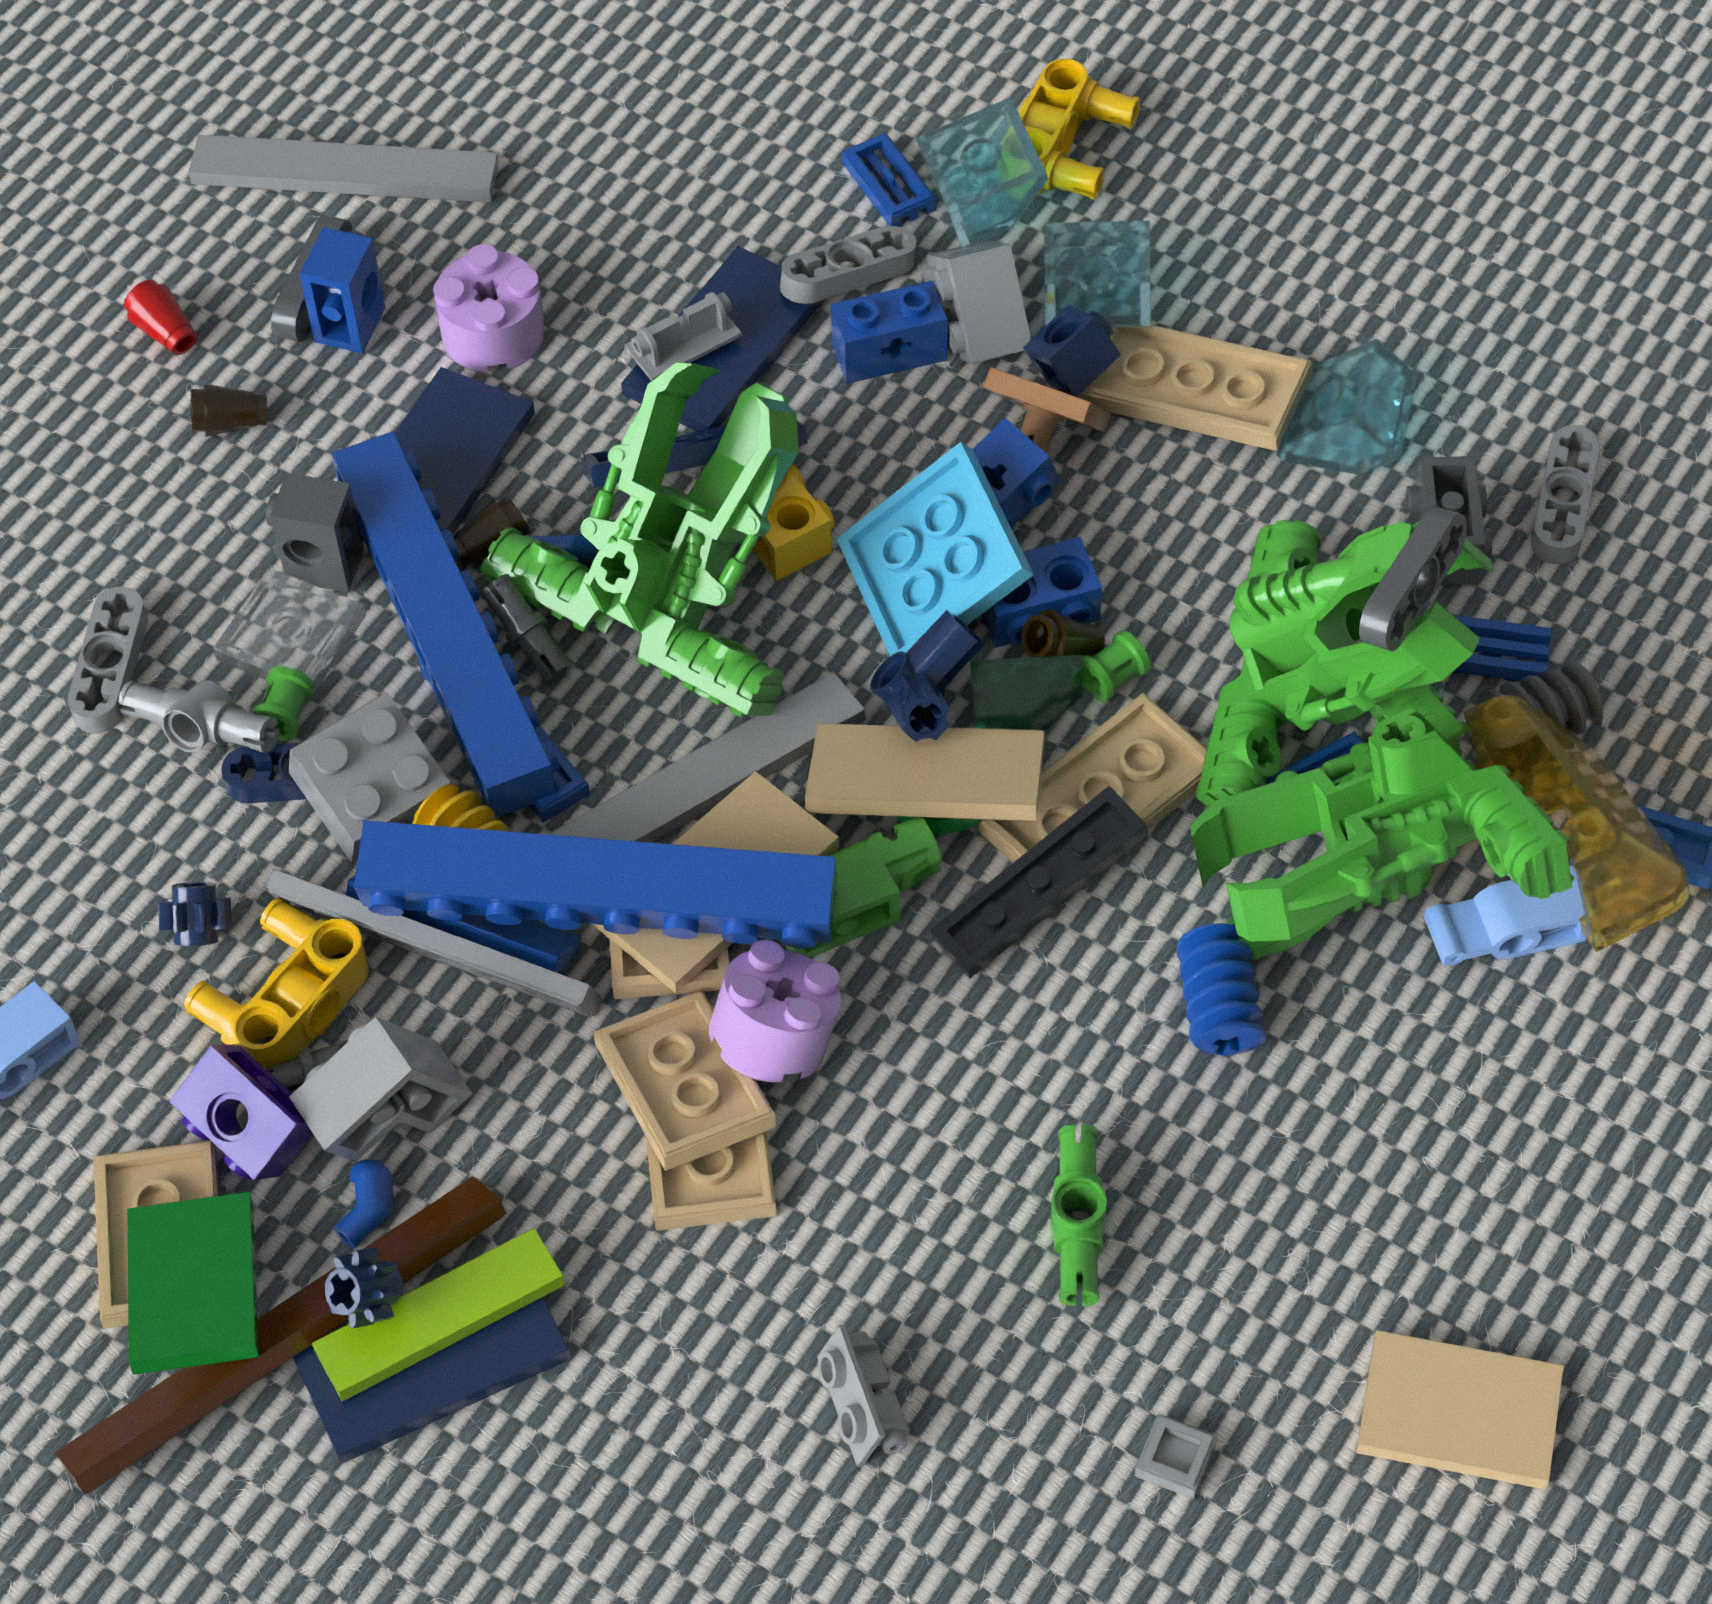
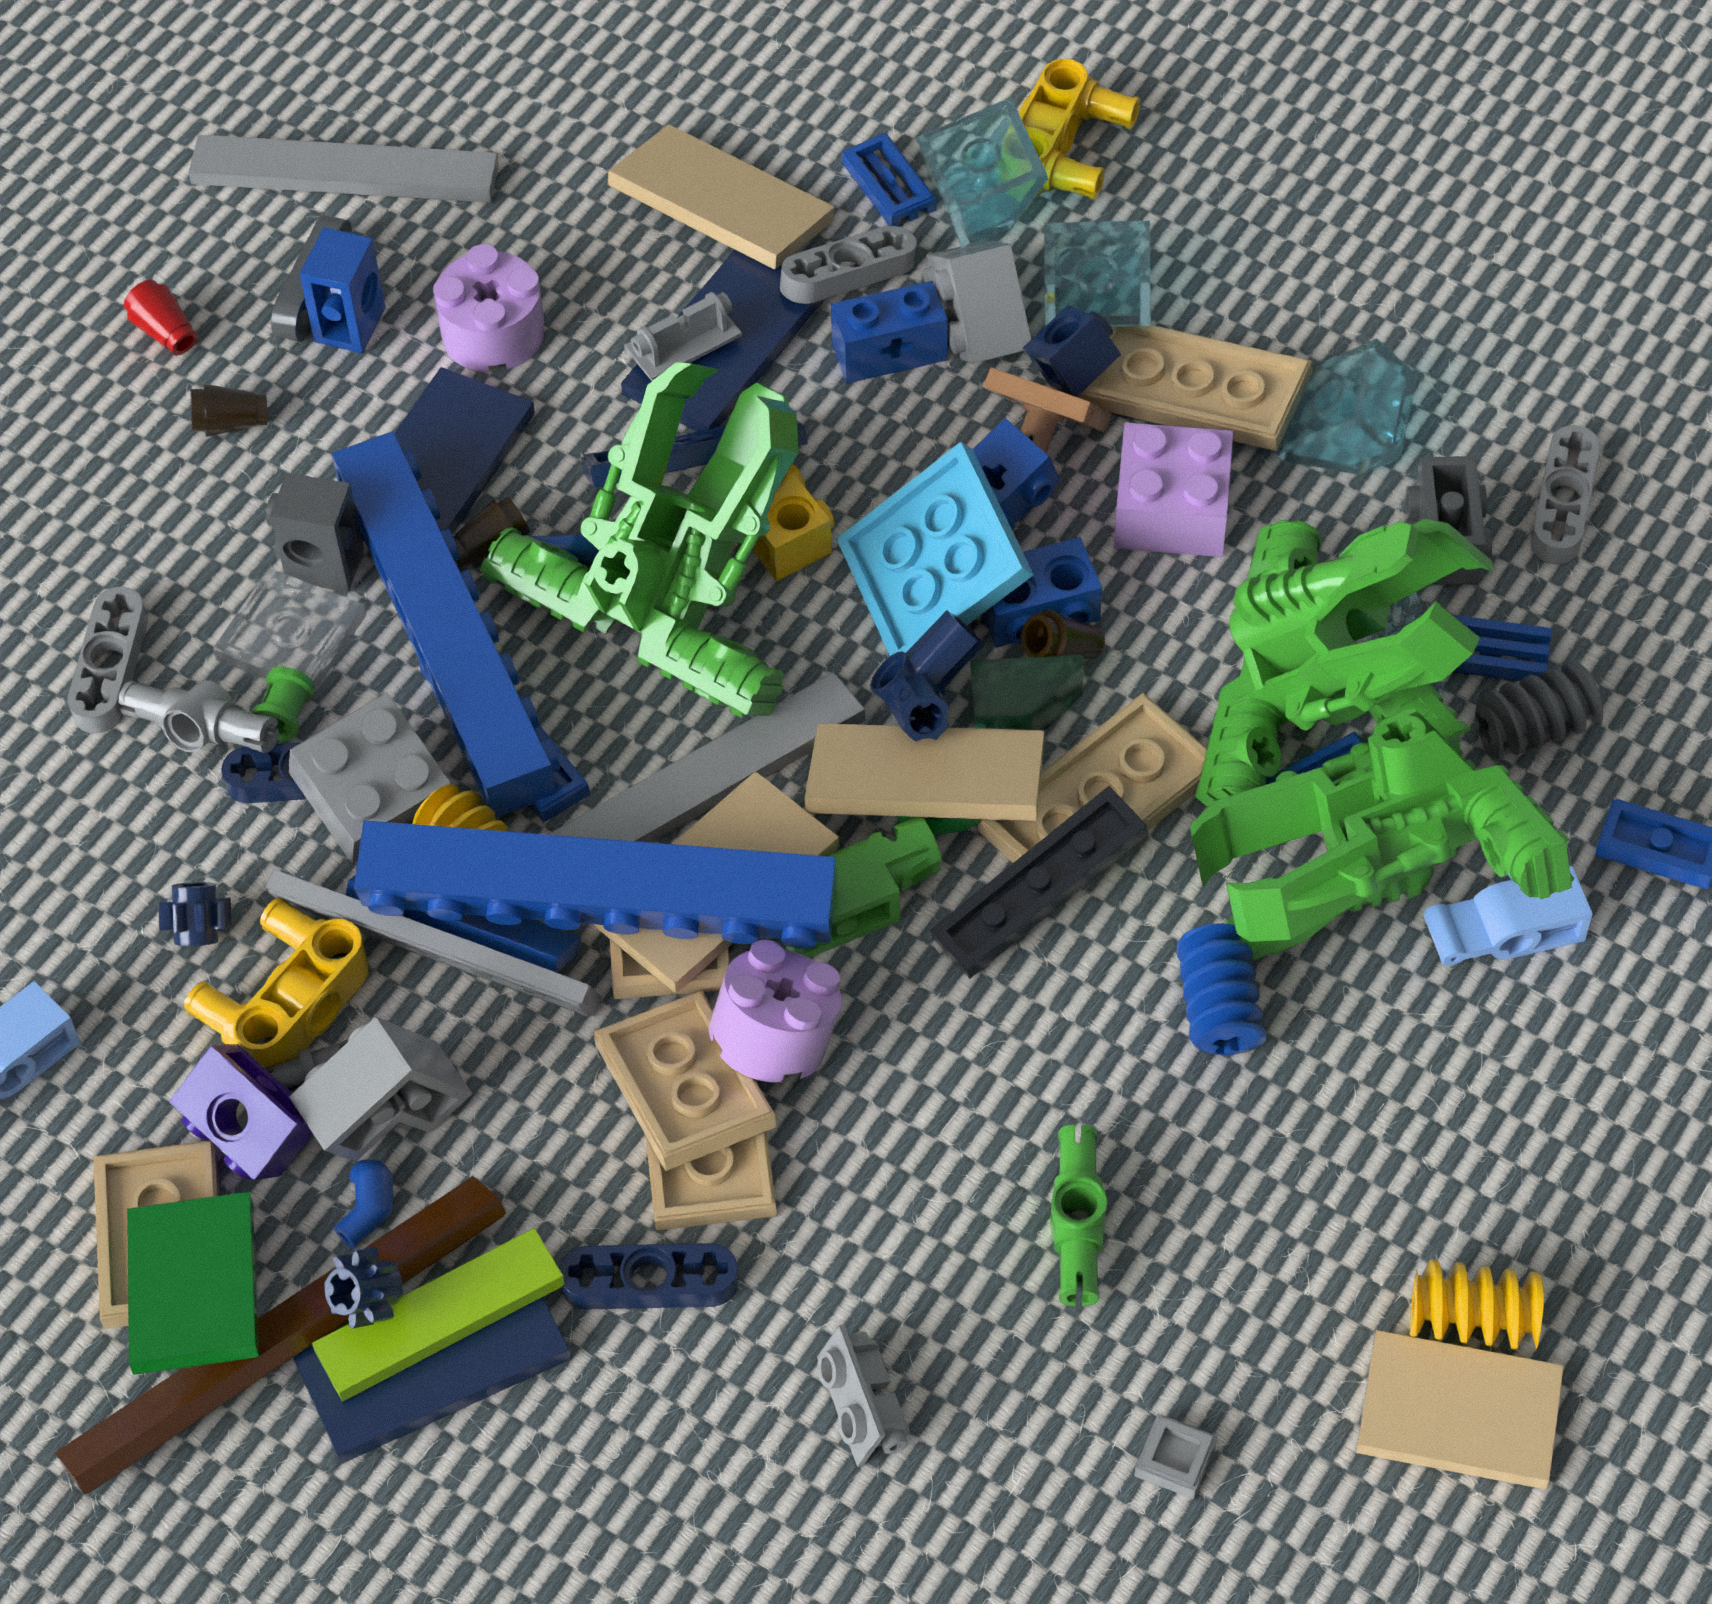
(526, 628): dark grey pin -> none
(667, 1295): none -> dark blue beam
(721, 196): none -> tan tile
(1115, 665): bright green bush -> none
(1173, 489): none -> lavender brick
(1413, 578): dark grey beam -> none
(1477, 1303): none -> yellow piece
(1619, 858): clear yellow windscreen -> none

